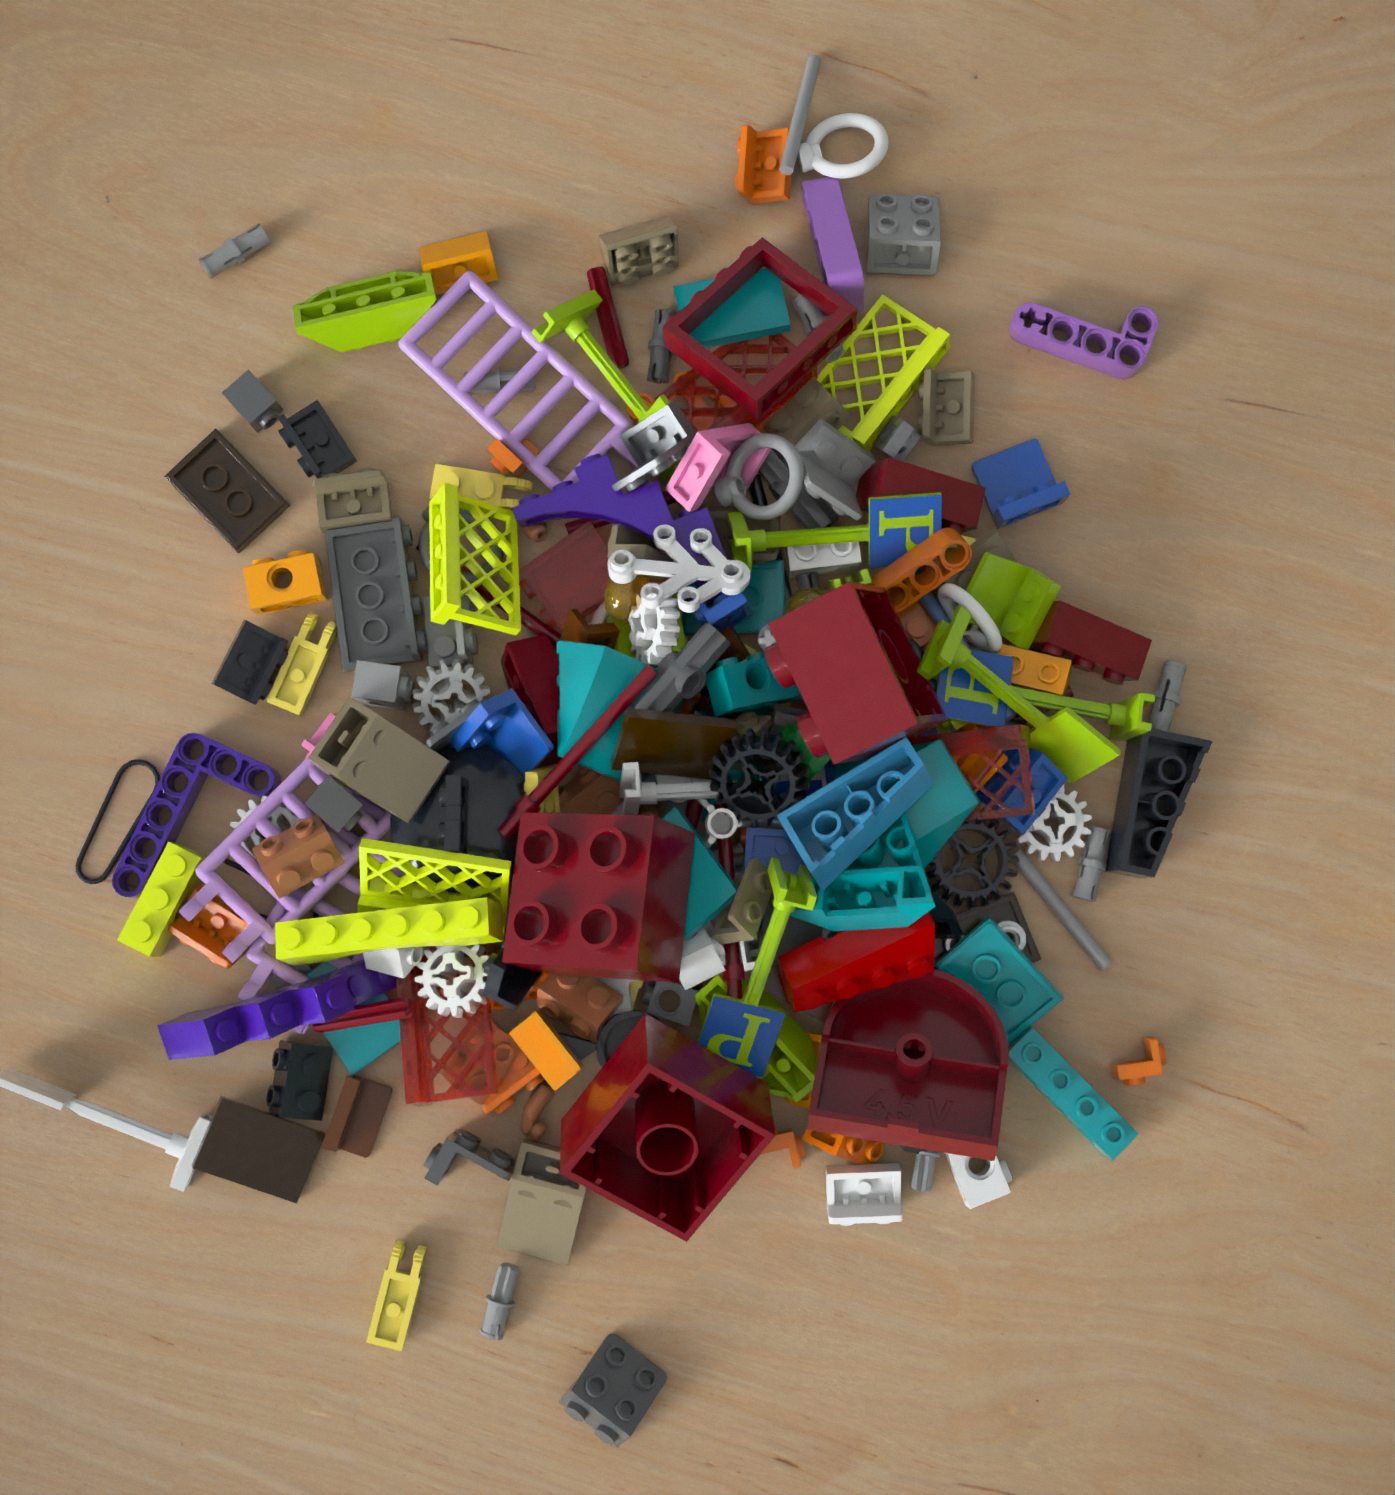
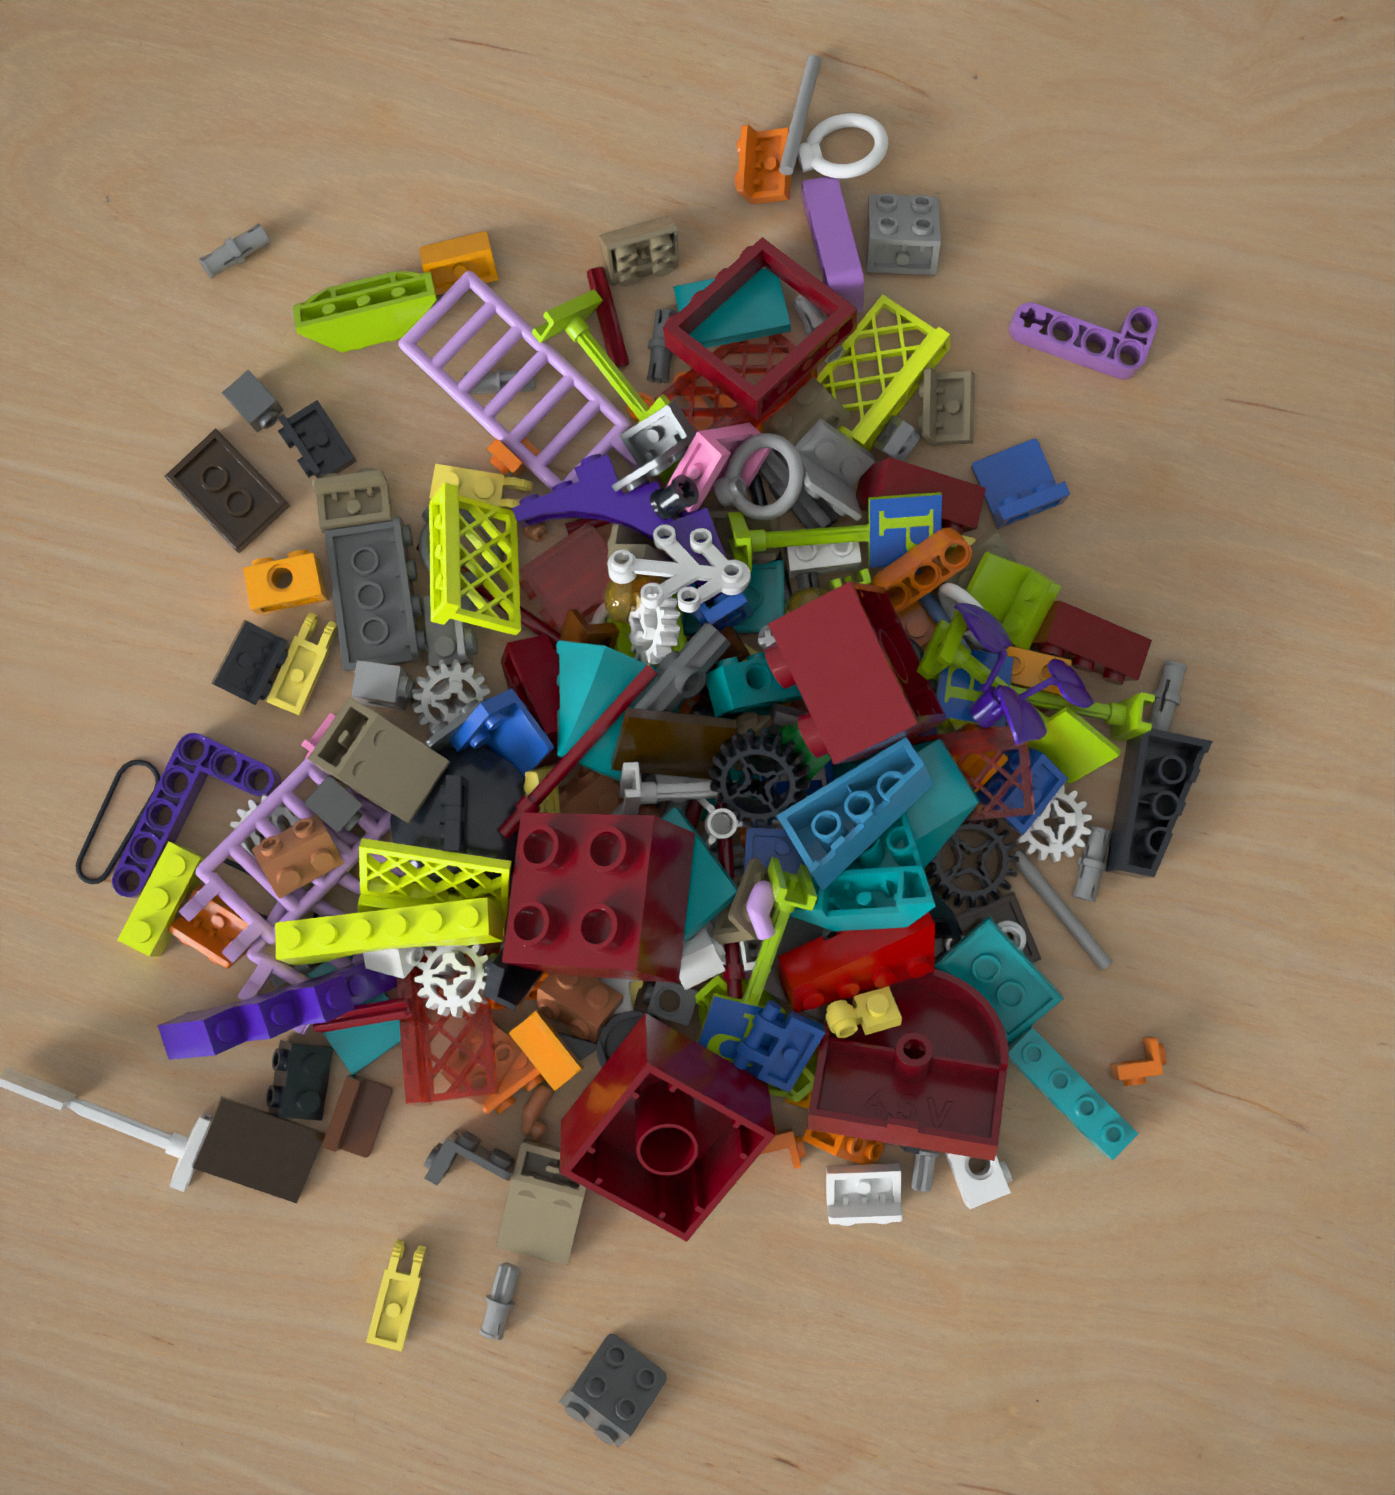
(674, 497): none -> black bush
(759, 908): none -> lavender arm
(789, 1051): none -> blue plate
(872, 1010): none -> light yellow plate
(998, 701): none -> dark purple plant

